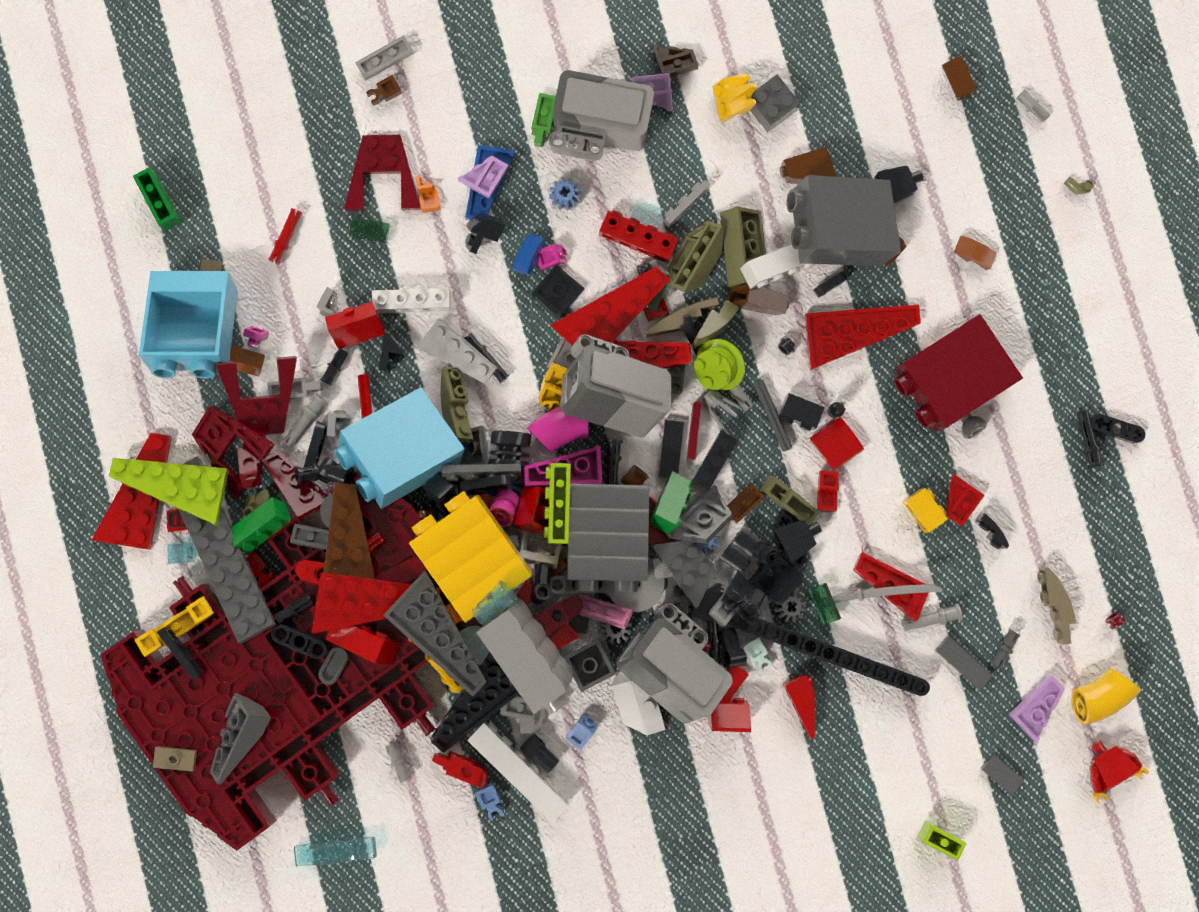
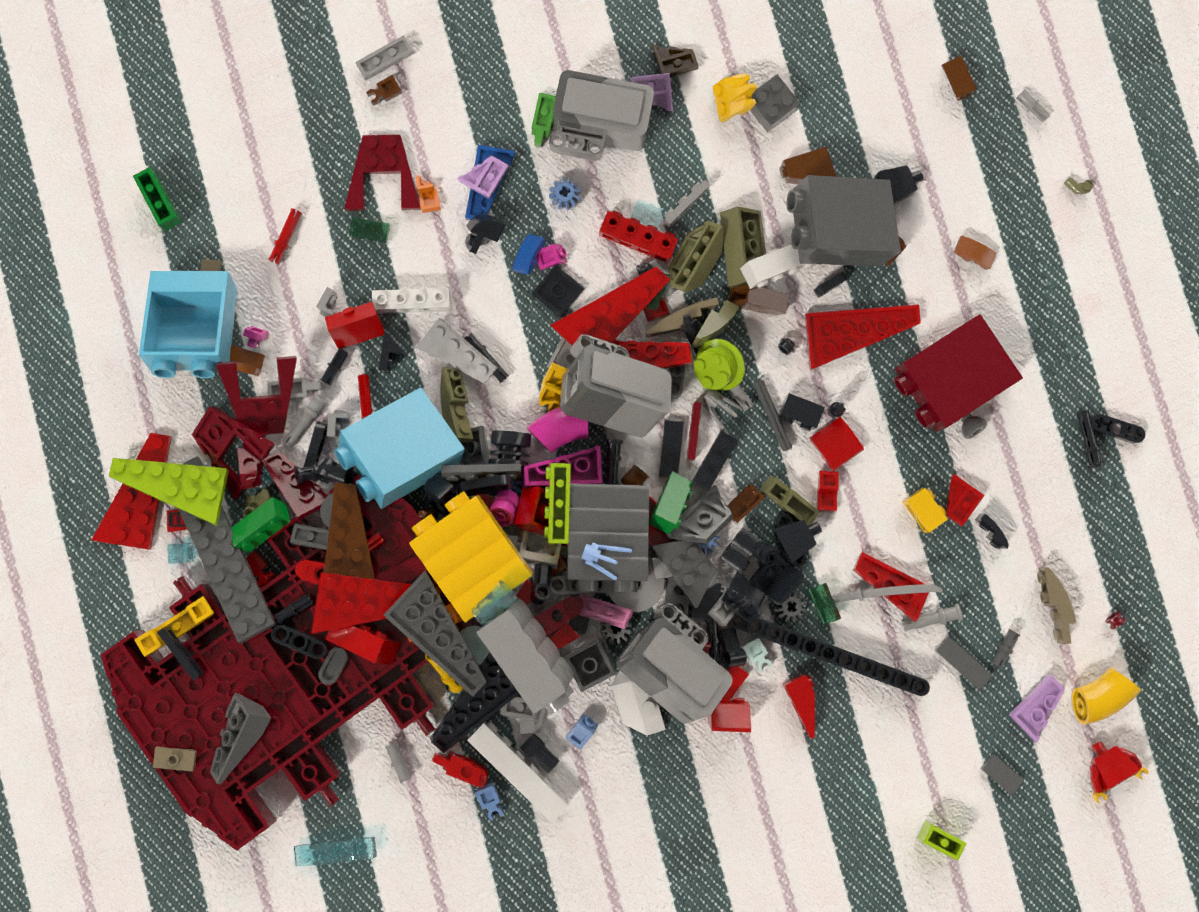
(592, 554): none -> light blue plant

